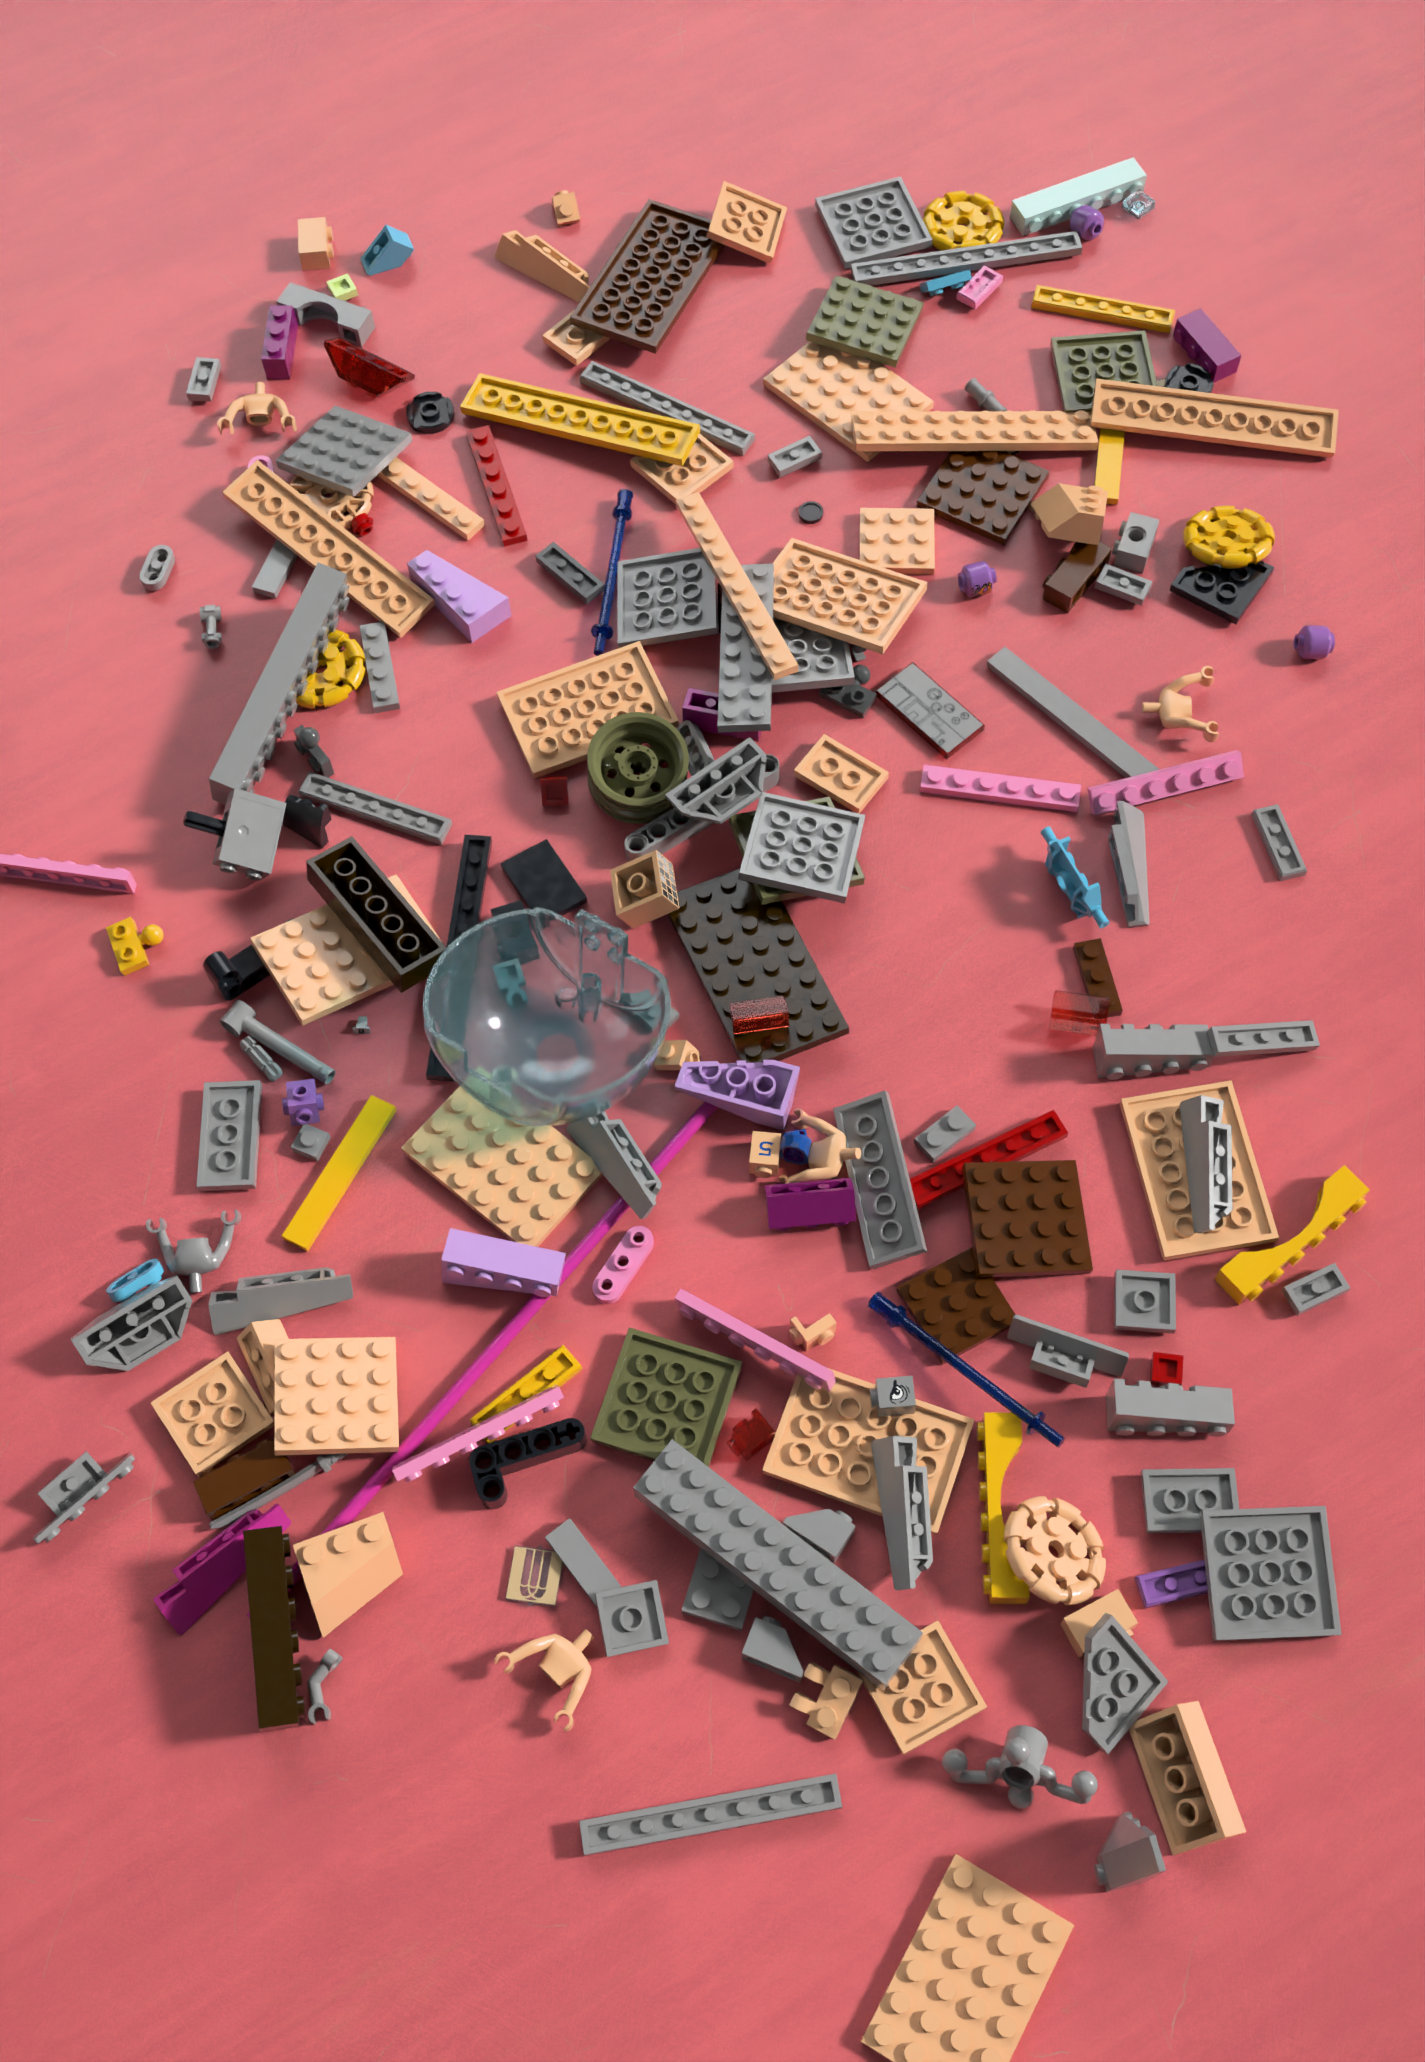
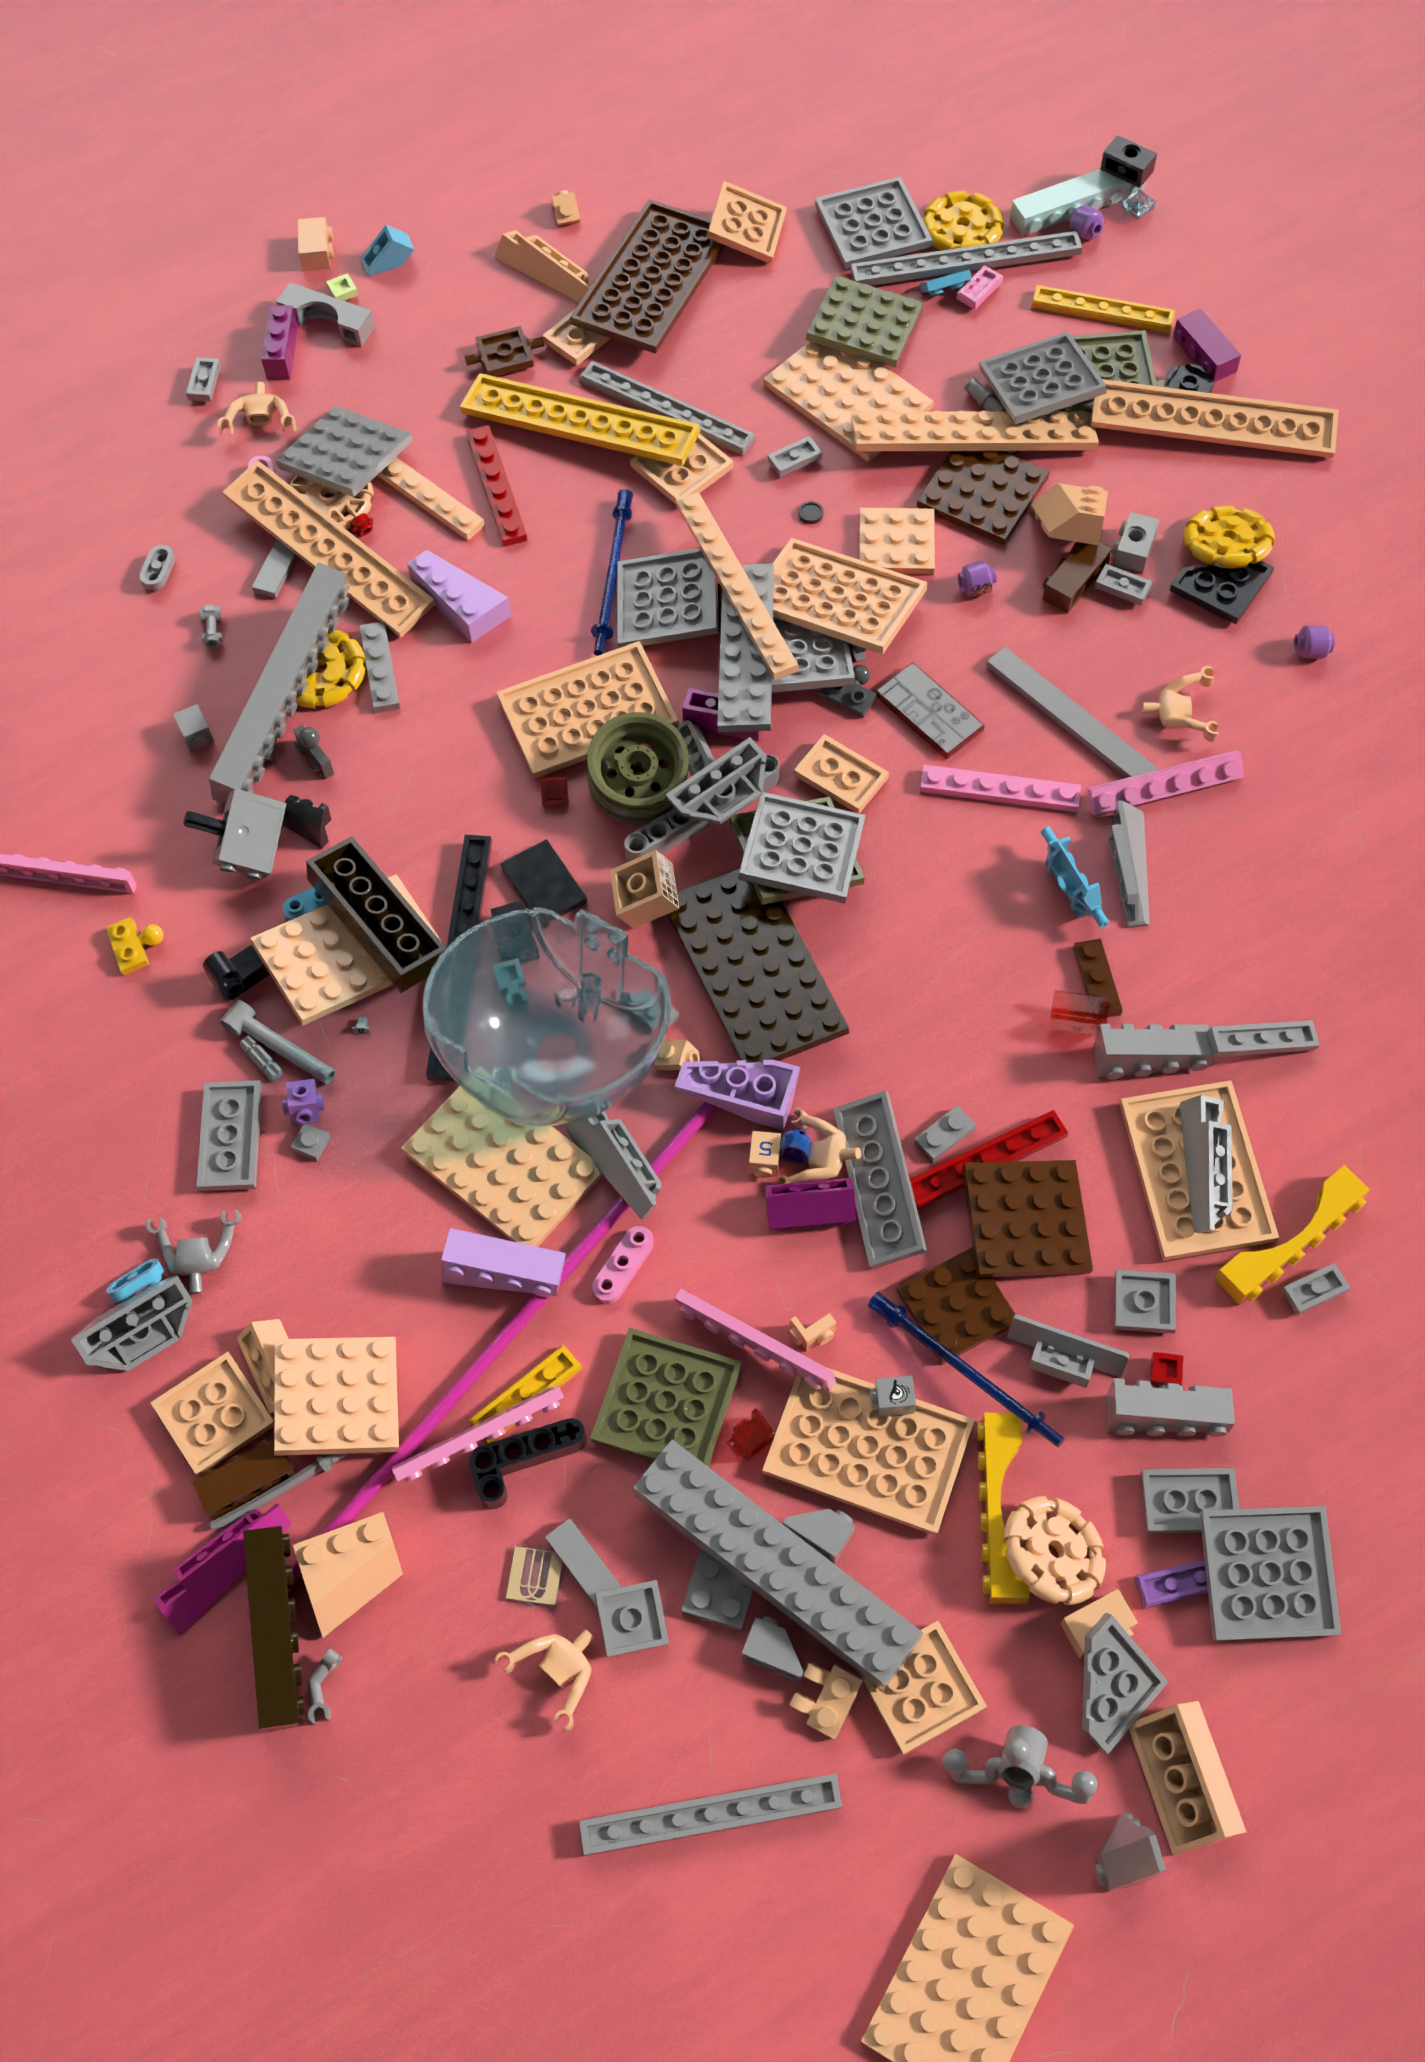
(75, 1487): light grey bracket -> none
(193, 727): none -> light grey brick
(276, 1297): light grey wedge -> none
(306, 900): none -> medium azure plate
(339, 1173): yellow tile -> none
(365, 369): clear red wedge -> none
(375, 808): light grey tile -> none
(430, 412): black tile -> none
(504, 351): none -> reddish brown plate
(570, 573): dark grey plate -> none
(759, 1014): clear red panel -> none
(904, 1508): light grey wedge -> none
(1042, 377): none -> light grey plate
(1109, 463): yellow tile -> none
(1128, 161): none -> black brick
(1279, 842): light grey tile -> none

